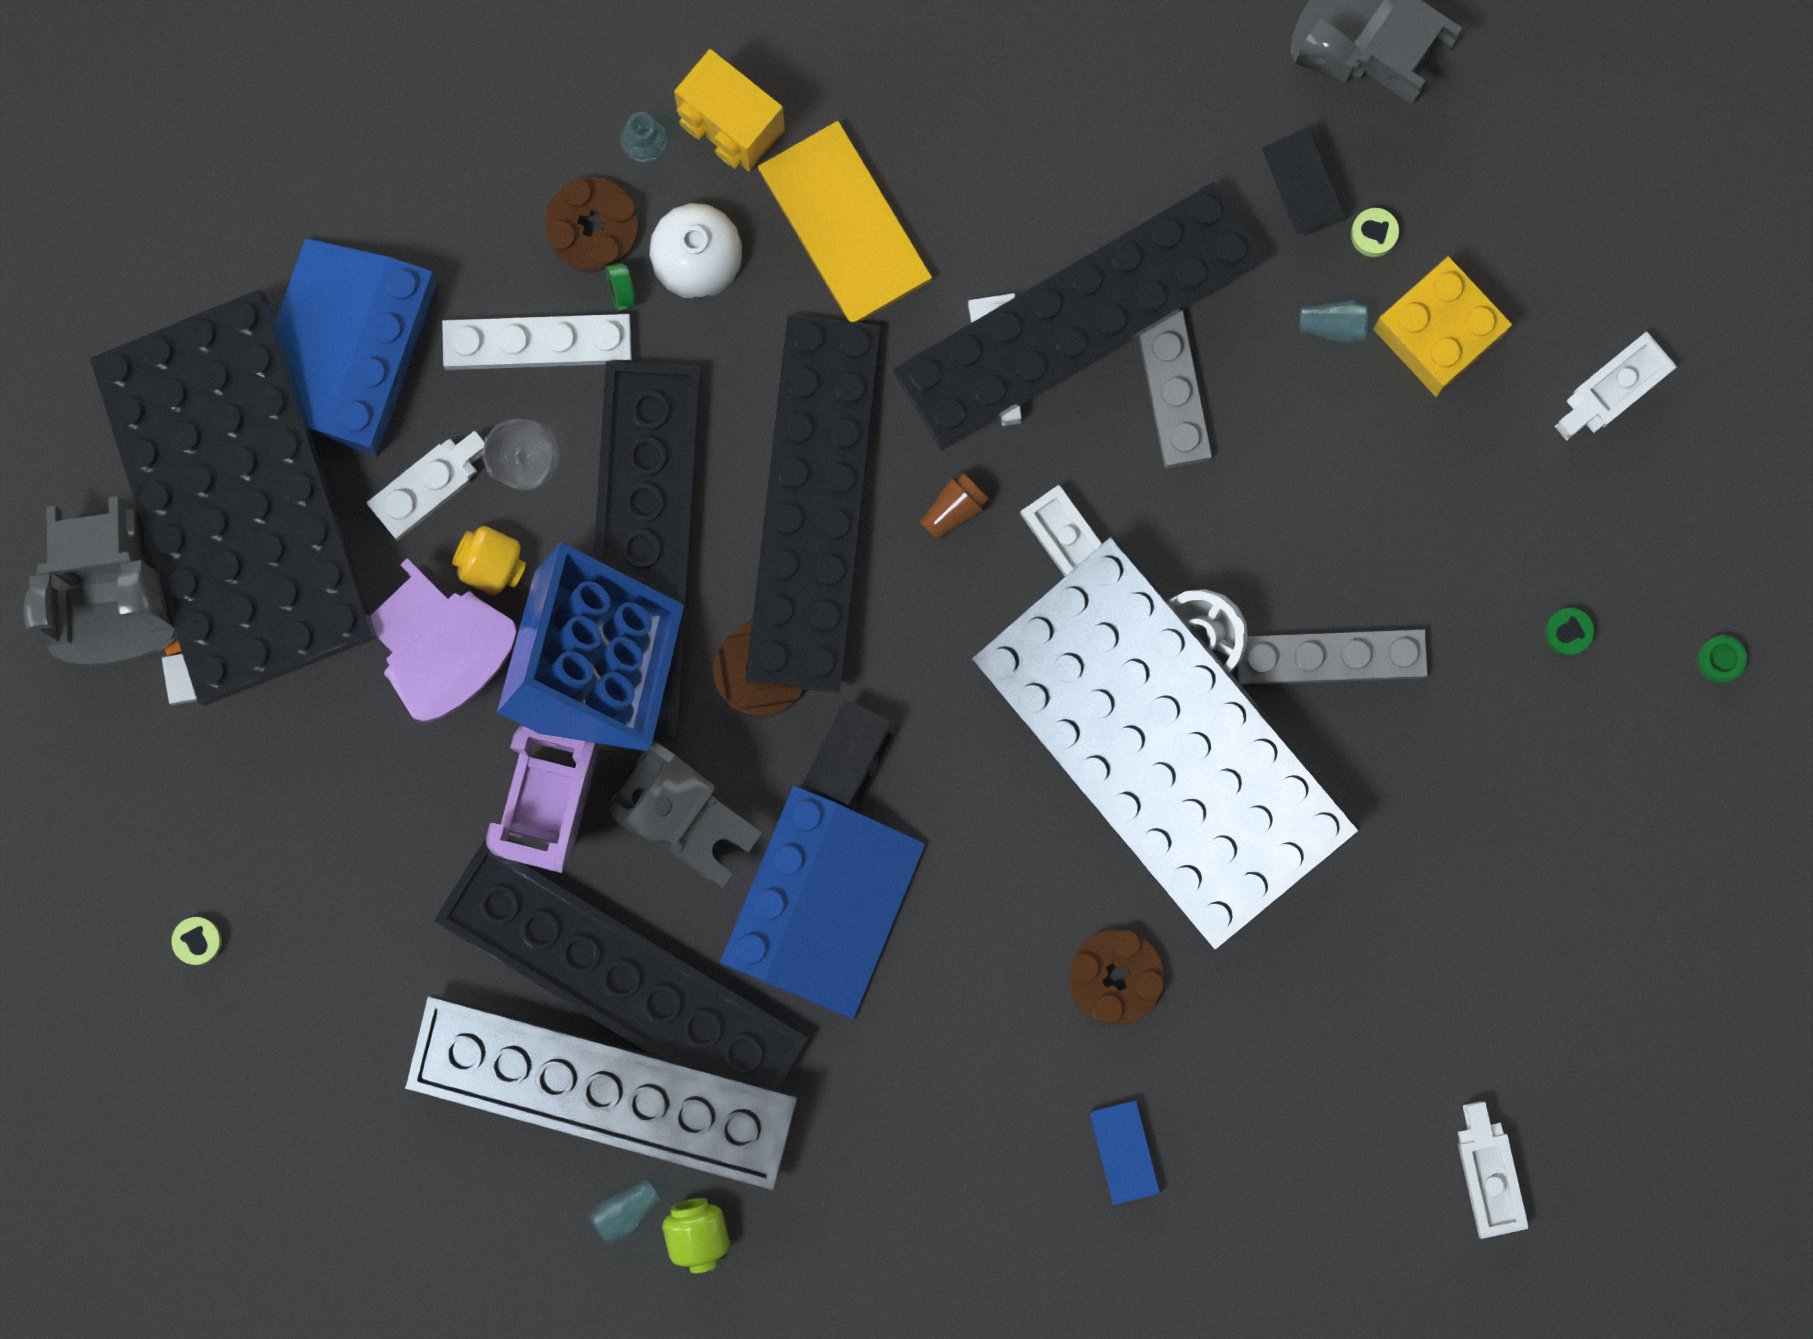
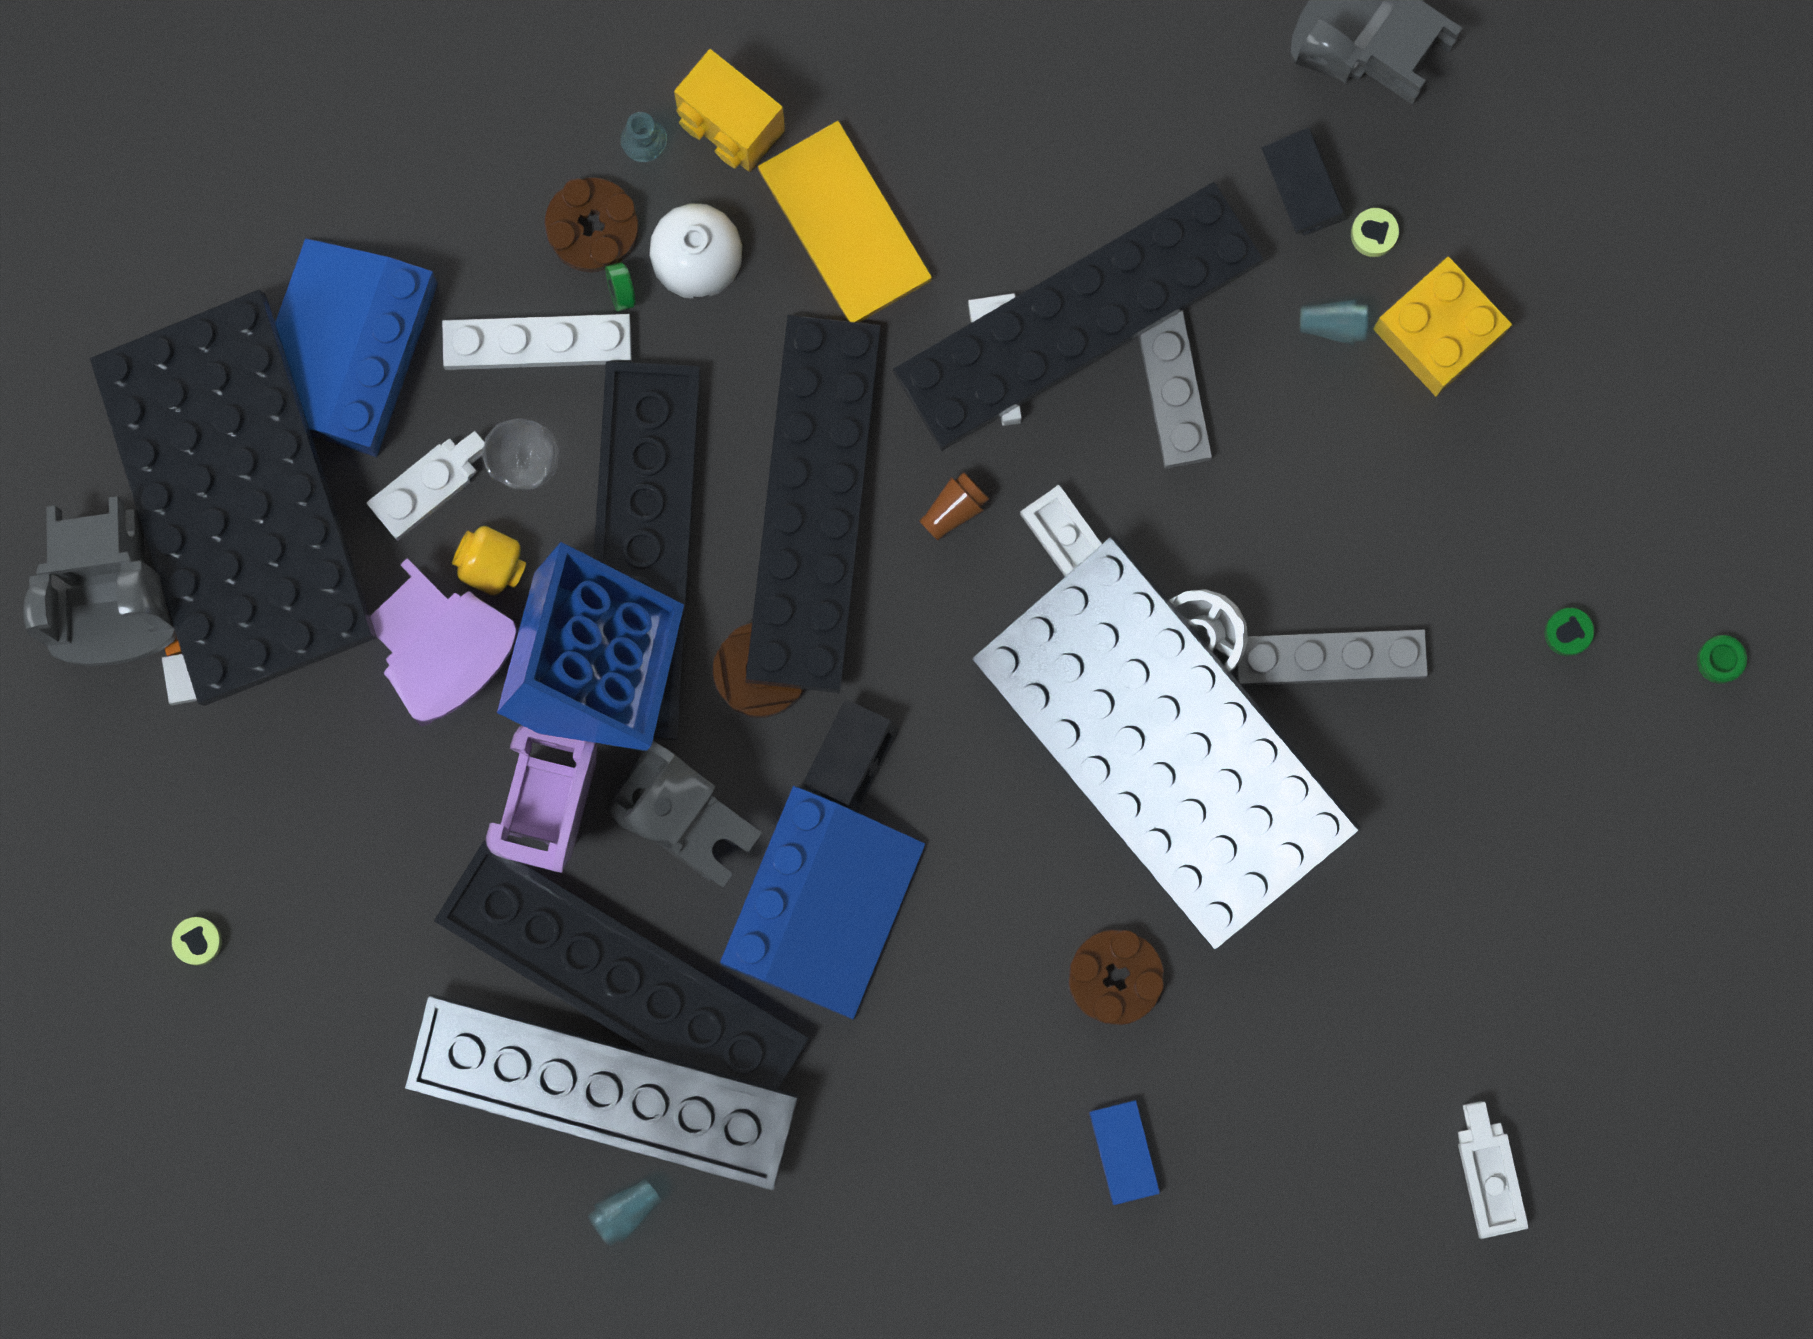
(696, 1235): lime head -> none
(1616, 386): white hinge -> none

